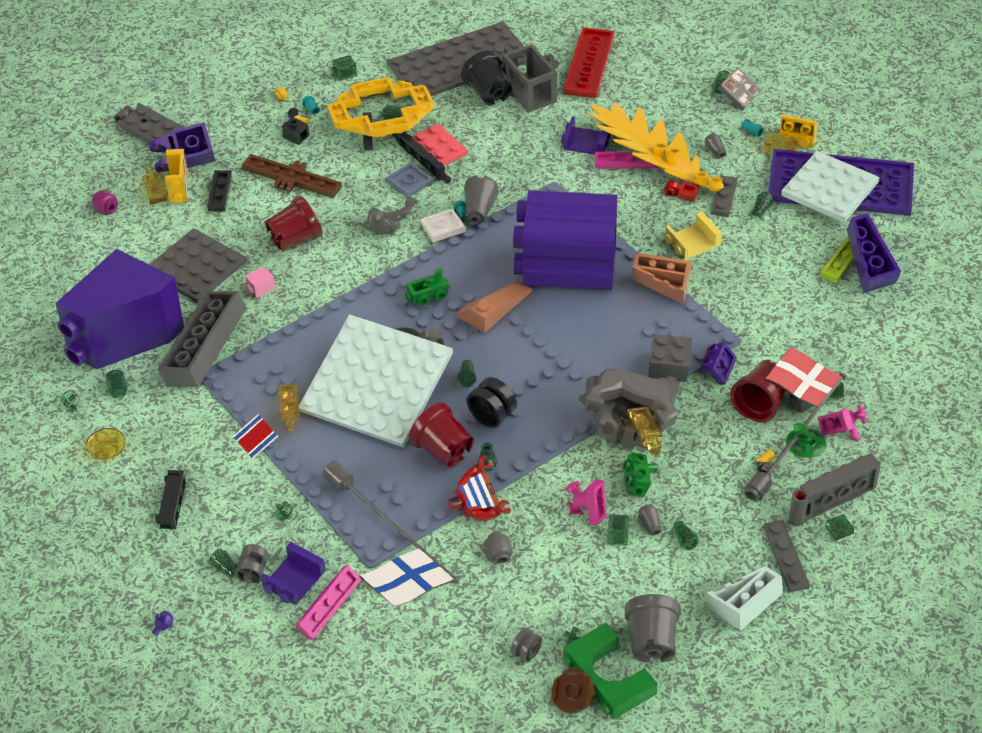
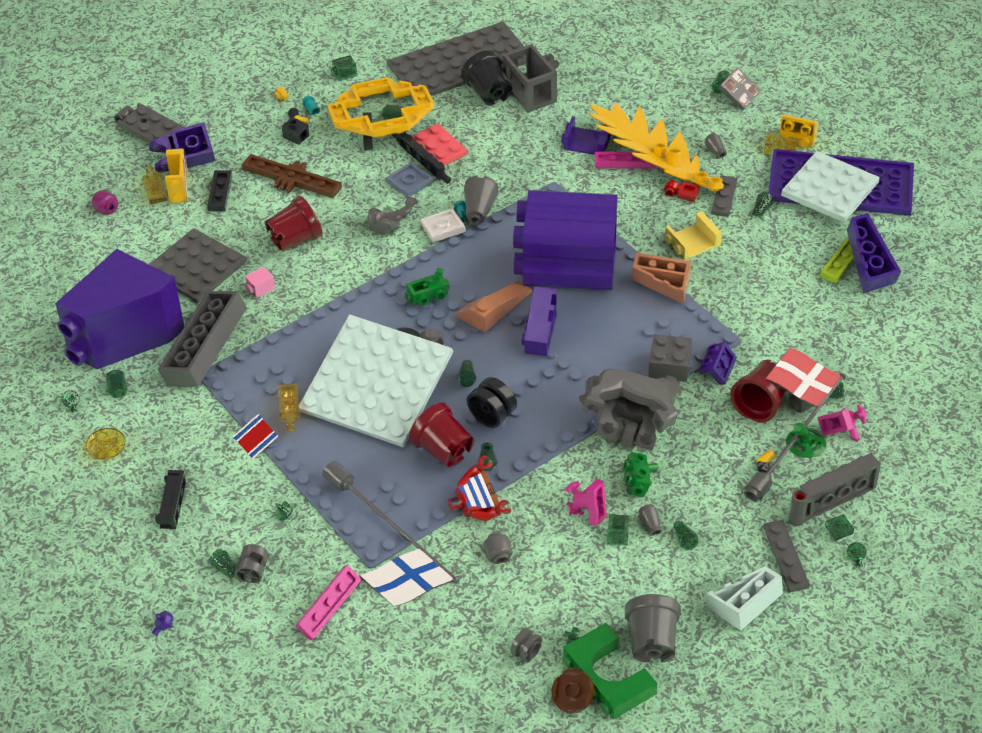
(294, 575): dark purple panel -> none
(540, 321): none -> dark purple wedge
(589, 62): red plate -> none
(646, 429): clear yellow hinge -> none
(755, 129): teal pin -> none
(857, 552): none -> clear green piece

